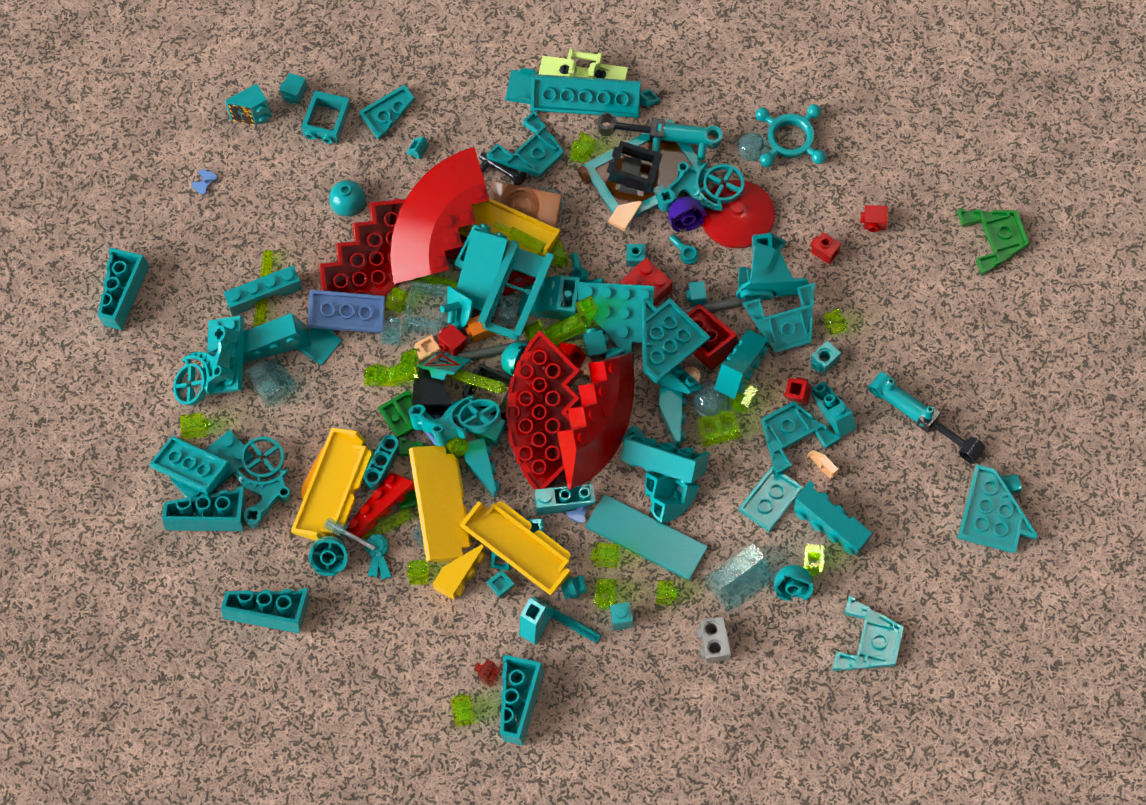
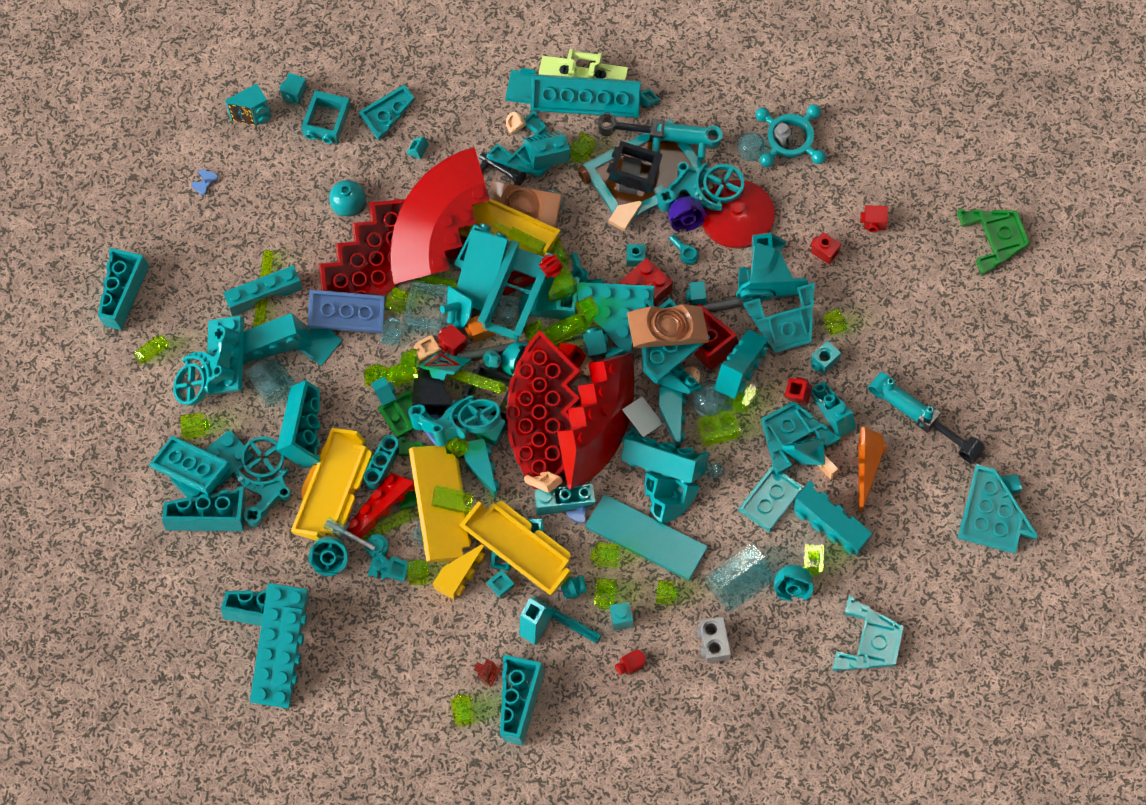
(151, 348): none -> clear neon green beam
(279, 645): none -> teal plate
(300, 425): none -> teal wedge
(384, 390): none -> teal plate
(395, 568): none -> teal plate
(452, 499): none -> clear neon green tile
(492, 359): none -> teal hinge
(515, 122): none -> light nougat tile
(545, 482): none -> light nougat tile
(547, 149): none -> teal slope
(551, 266): none -> red gear
(562, 285): none -> clear neon green slope
(630, 662): none -> red arm
(642, 416): none -> white sticker
(667, 326): none -> nougat slope
(715, 470): none -> clear light blue bush
(782, 135): none -> light grey arm
(806, 451): none -> teal slope
(869, 457): none -> orange wedge

